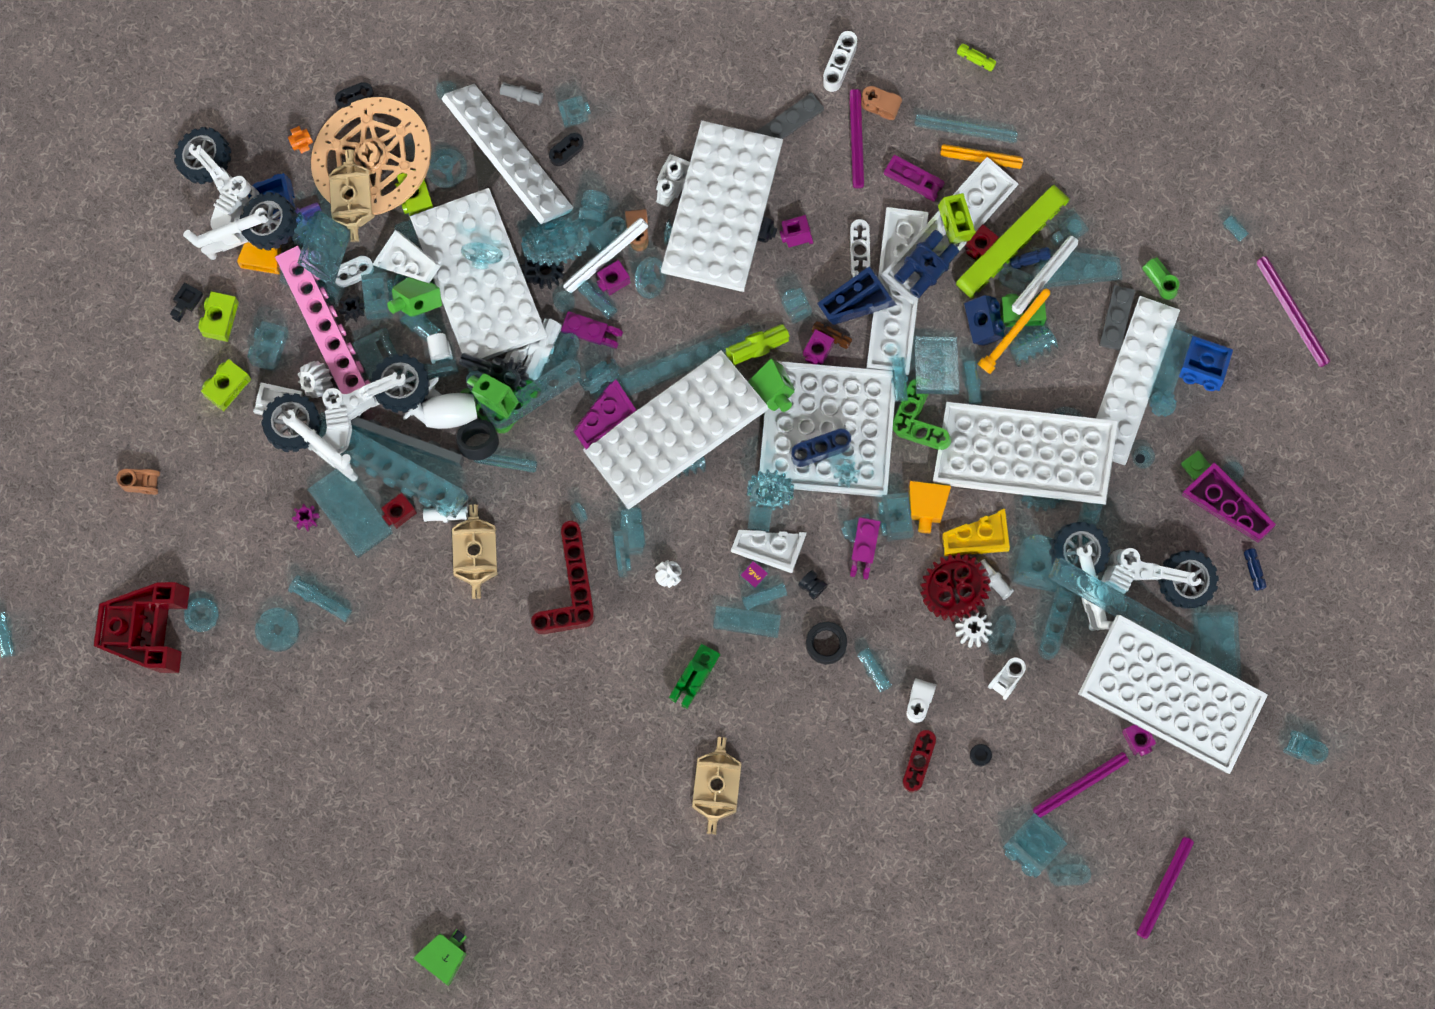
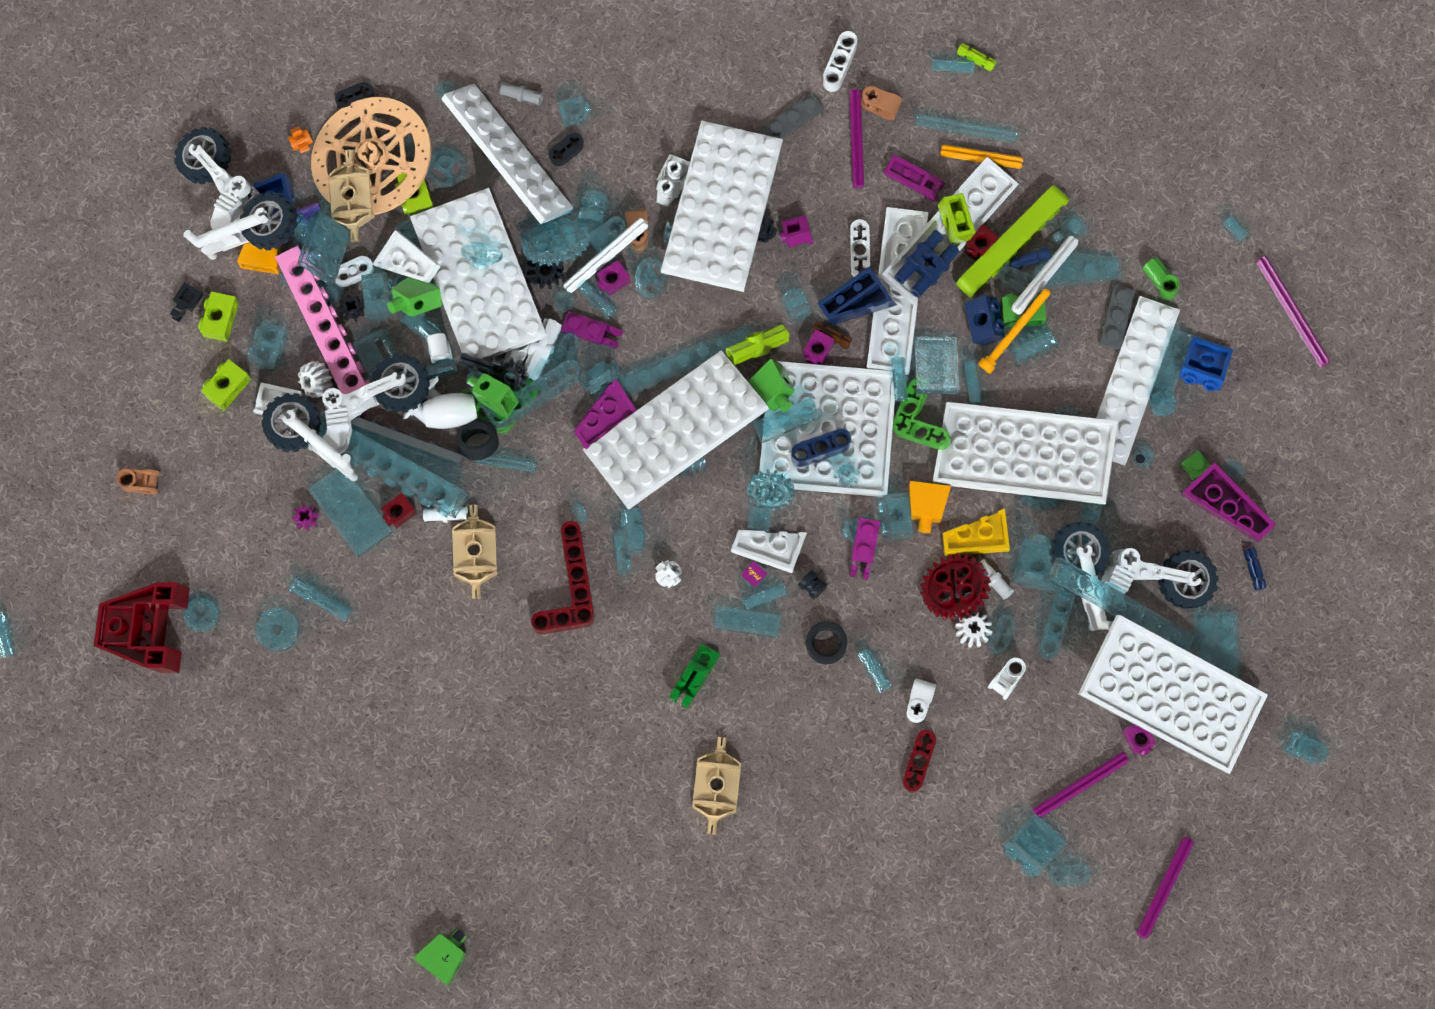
(784, 422): none -> clear light blue plate
(953, 66): none -> clear light blue pin
(980, 755): black tile -> none

